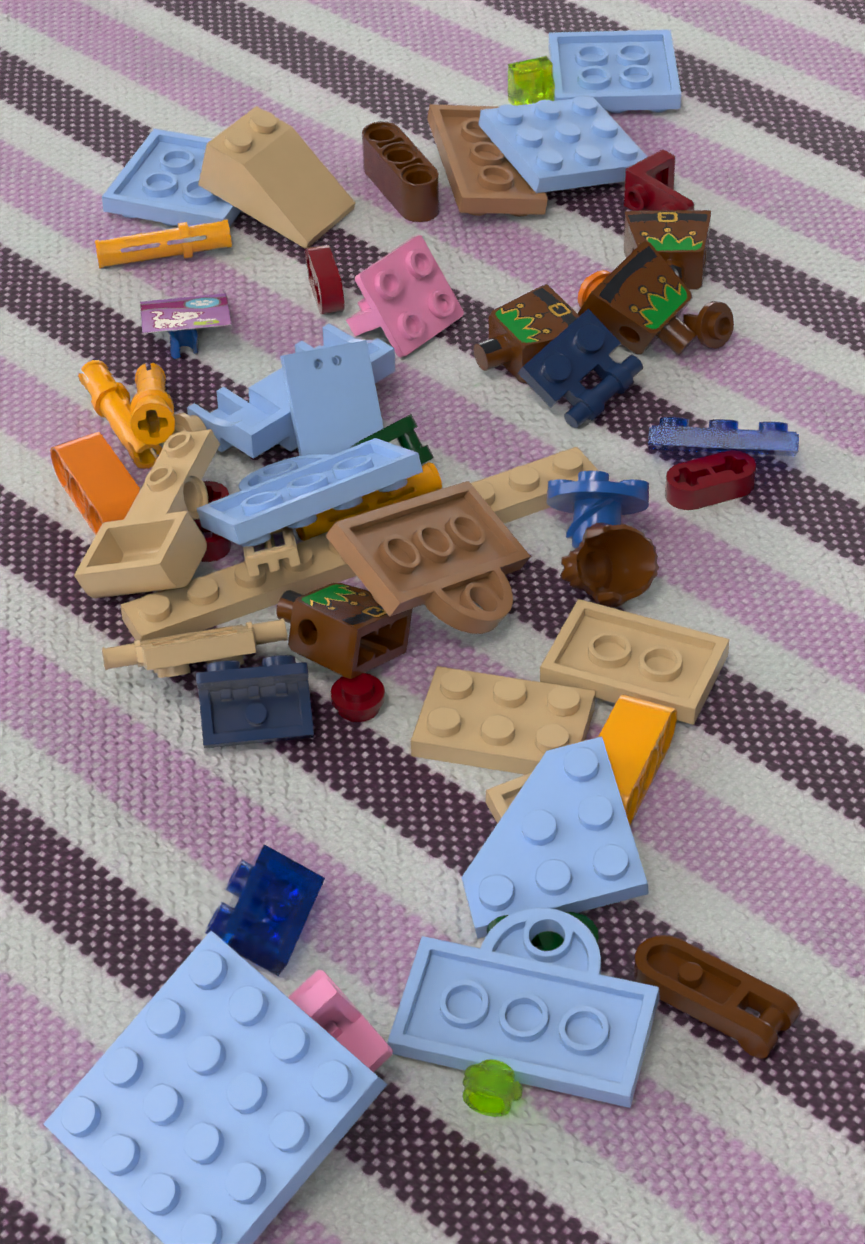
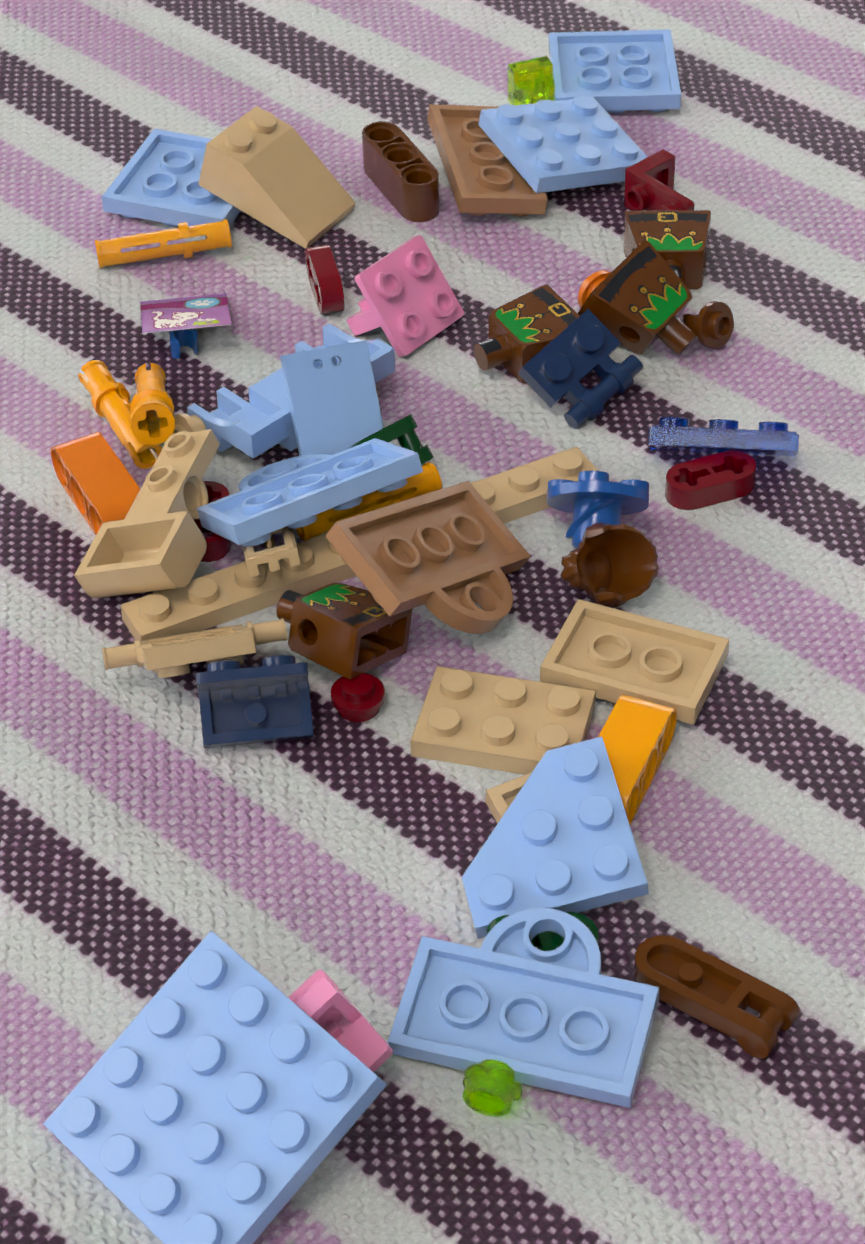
(266, 908): clear blue bracket -> none

